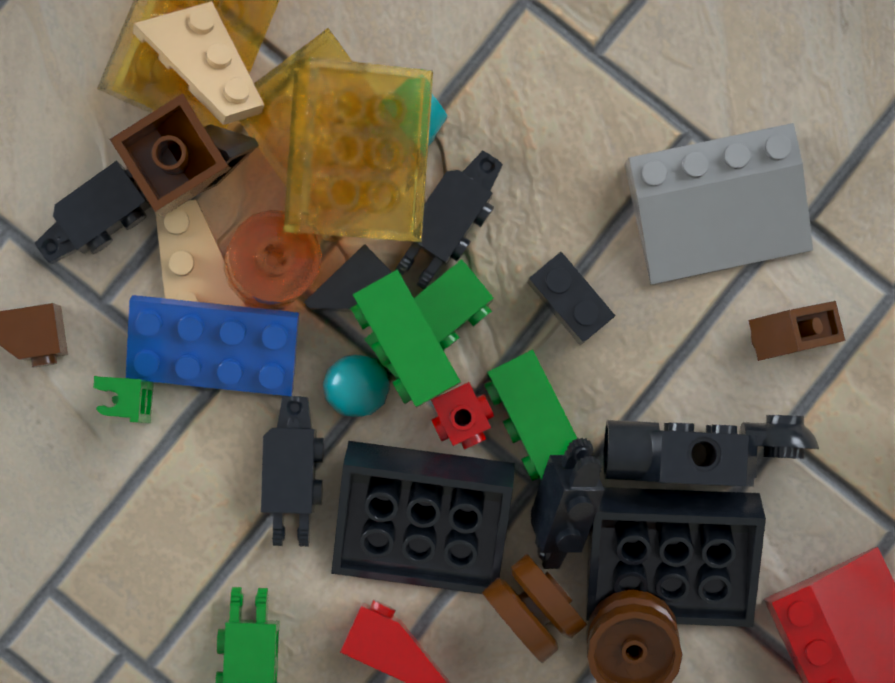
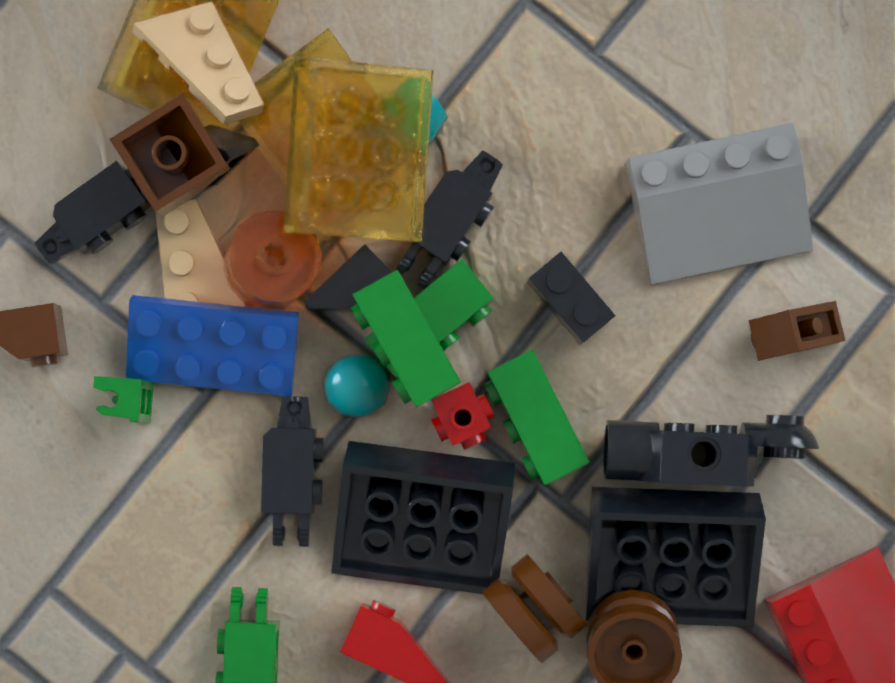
(566, 503): black hinge -> none

